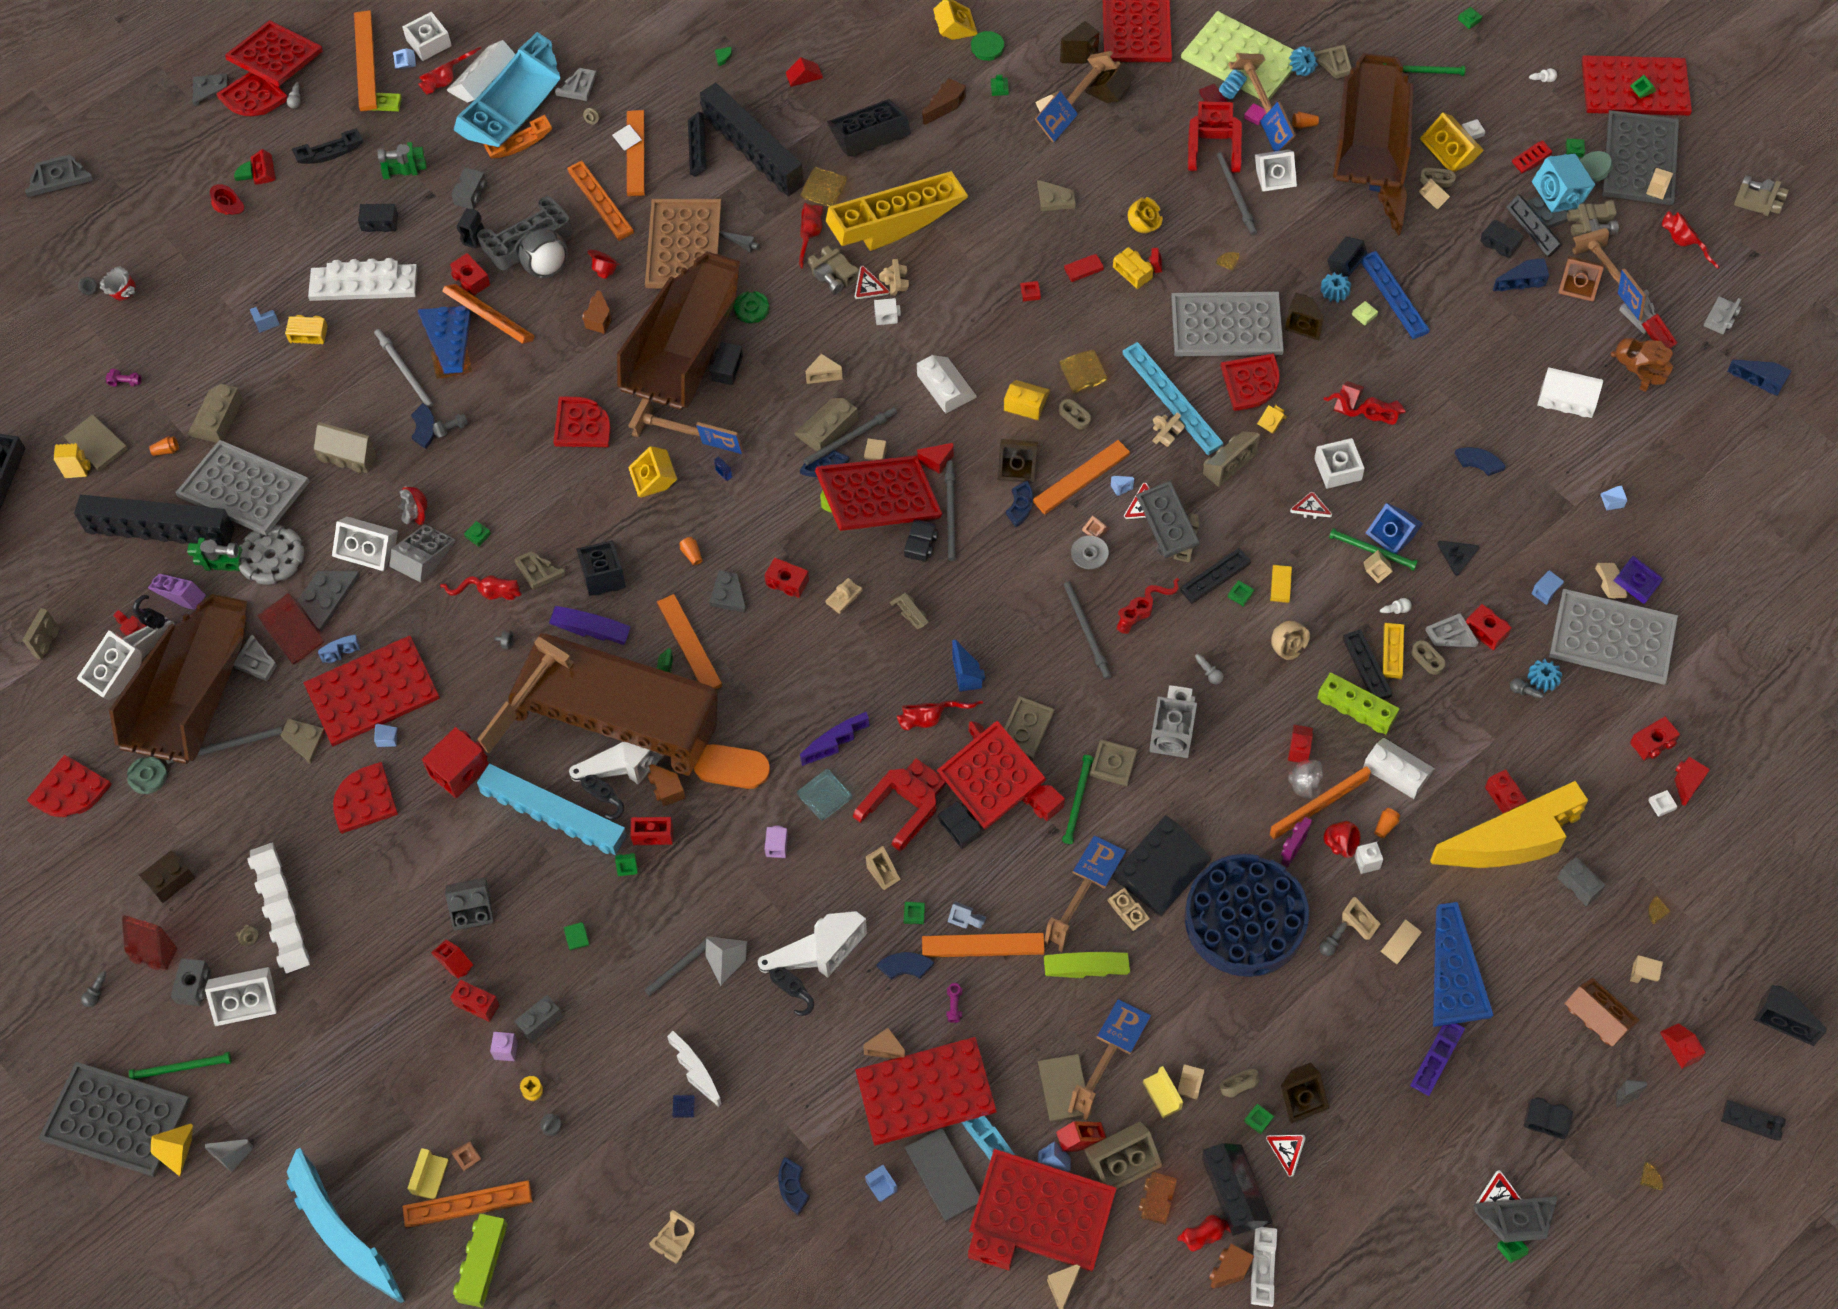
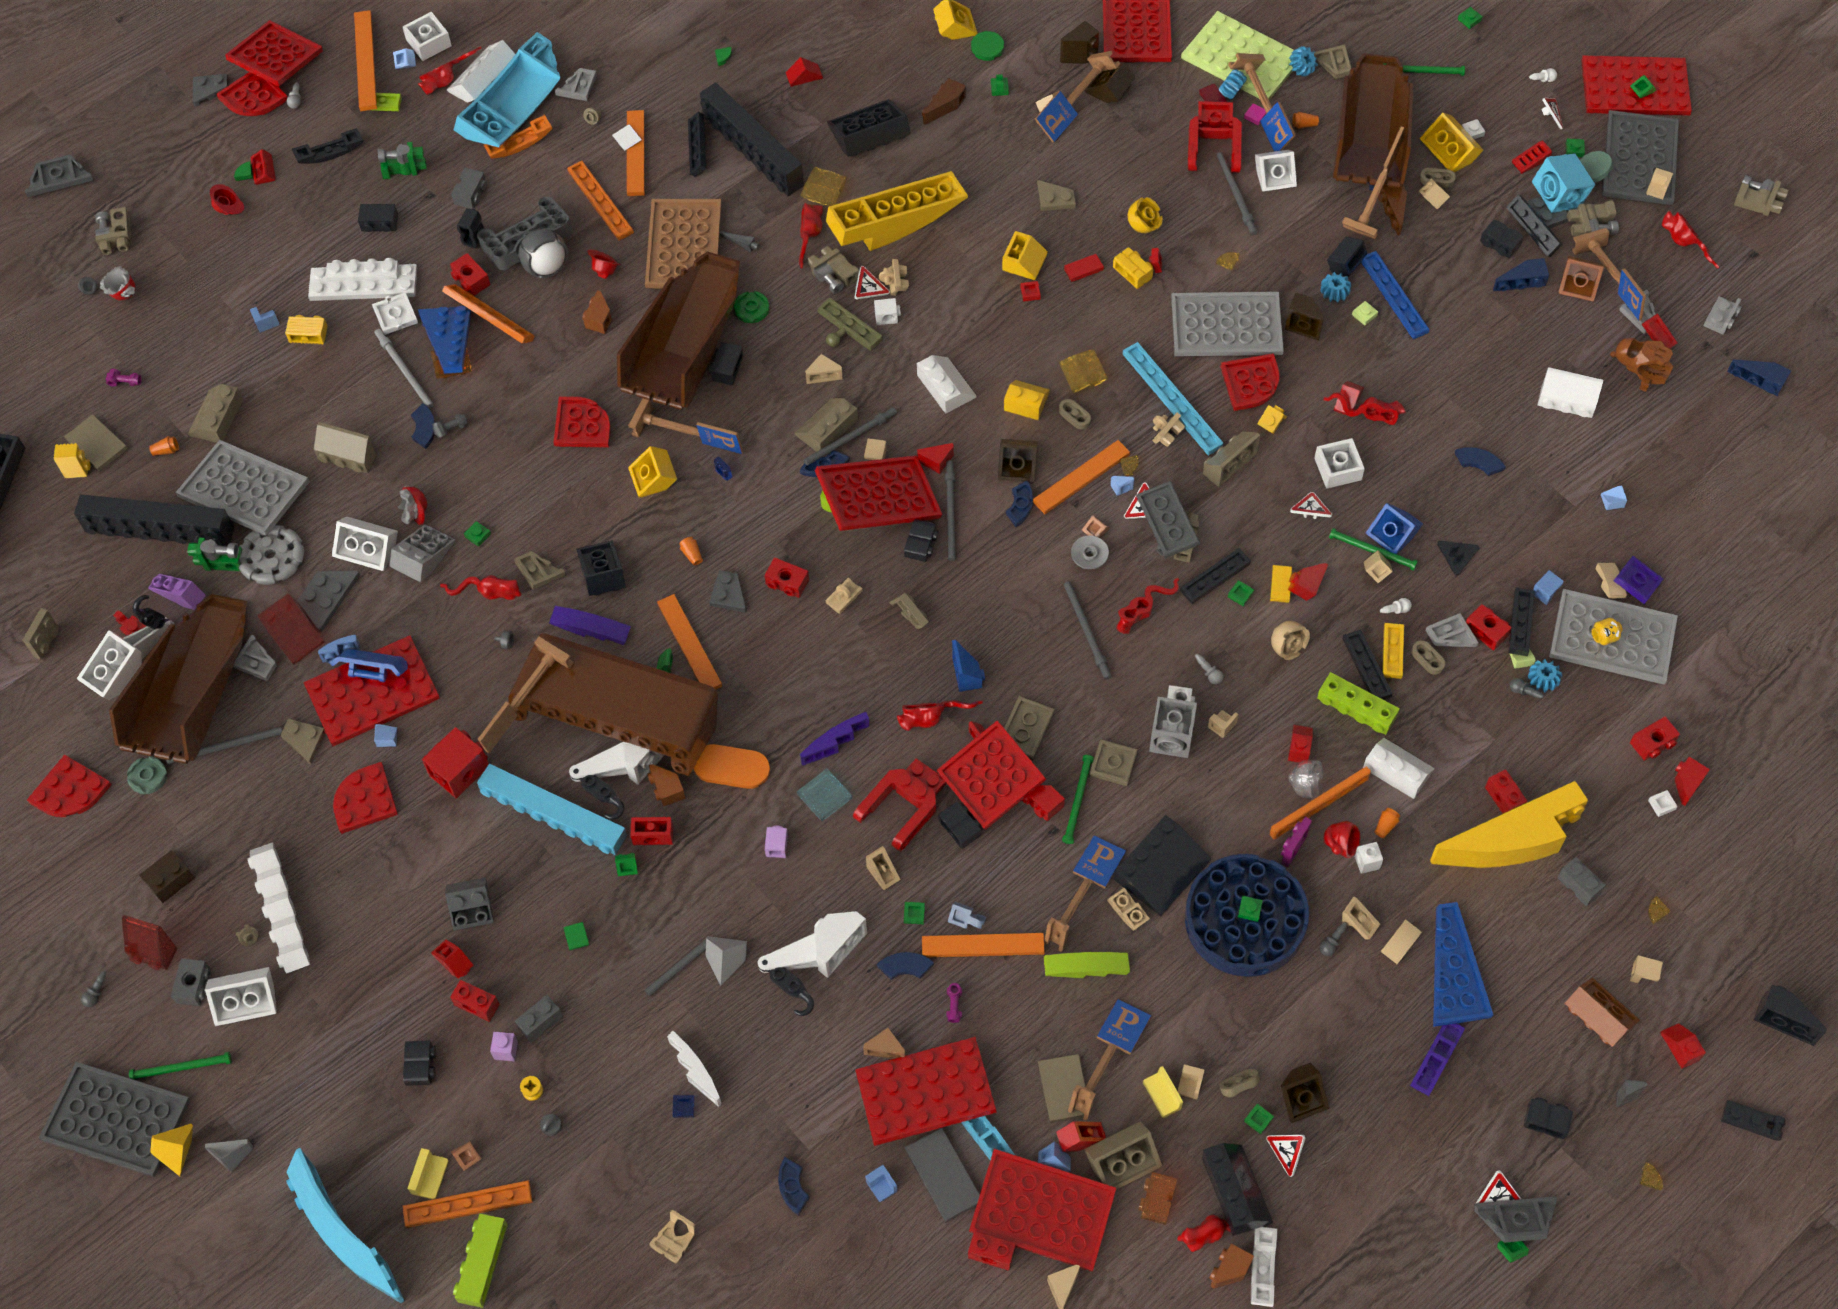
(115, 236): none -> dark tan hips
(383, 661): none -> blue piece
(394, 313): none -> white plate
(418, 1063): none -> black brick
(848, 324): none -> olive plate
(1024, 256): none -> yellow slope
(1129, 465): none -> clear yellow tile
(1222, 723): none -> tan panel
(1250, 908): none -> green plate
(1307, 581): none -> red slope
(1361, 226): none -> medium nougat piece
(1521, 621): none -> black plate
(1523, 661): none -> yellowish green slope
(1552, 108): none -> white piece
(1606, 631): none -> yellow head

